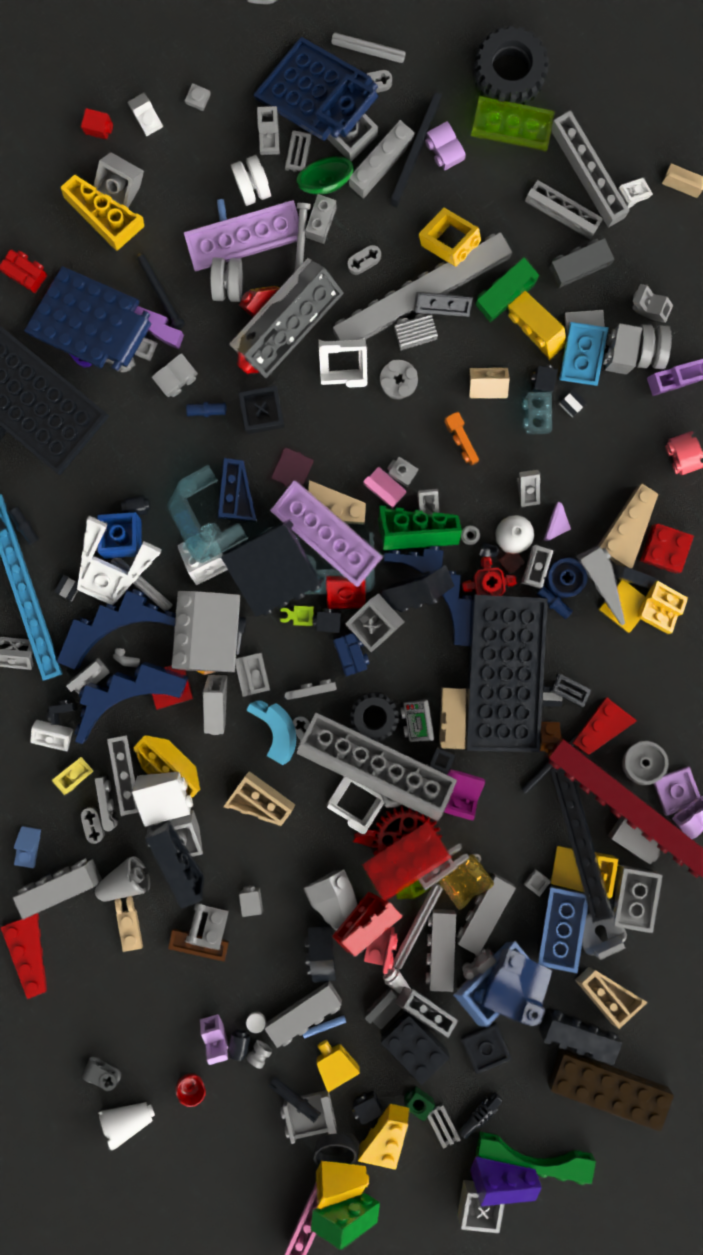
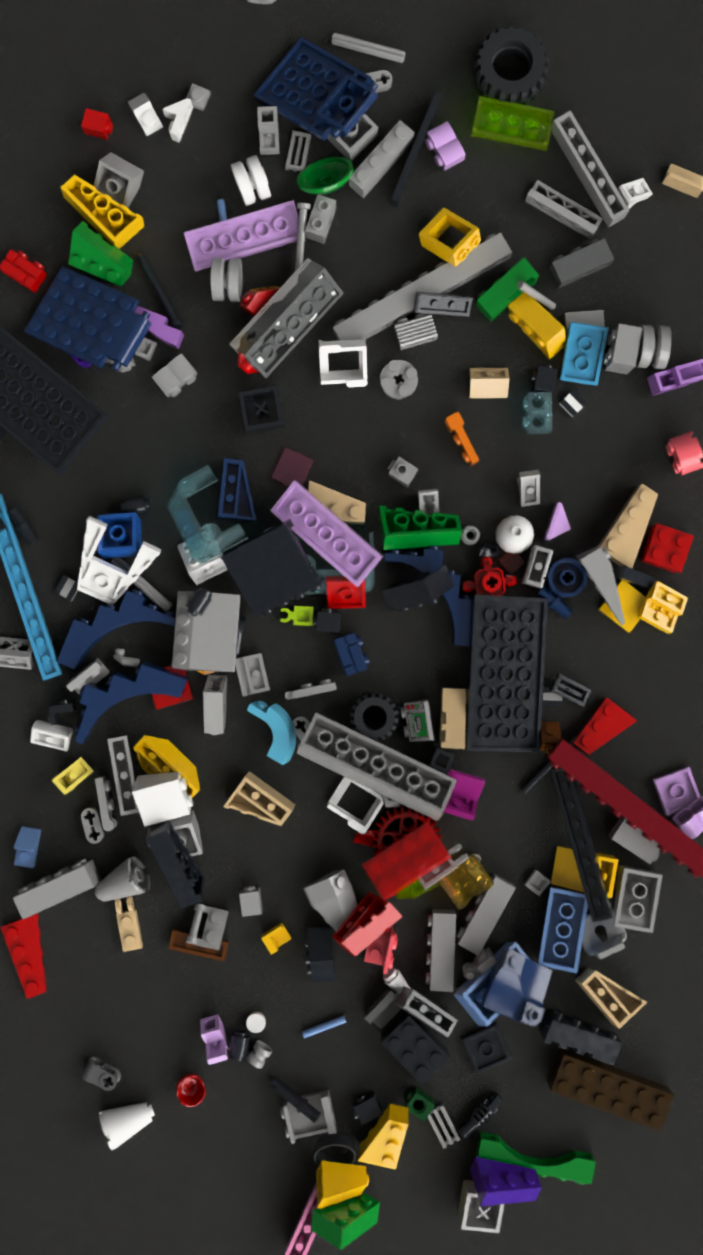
(98, 257): none -> green wedge
(180, 114): none -> white slope
(198, 602): none -> black brick
(206, 409): dark blue pin -> none
(275, 937): none -> yellow panel
(303, 1014): light grey brick -> none
(335, 1065): yellow torso -> none
(362, 255): light grey beam -> none
(374, 622): light grey brick -> none
(384, 487): bright pink panel -> none
(417, 926): light grey axle -> none
(536, 295): none -> light grey bar
(634, 768): light grey wheel -> none
(651, 305): light grey brick -> none

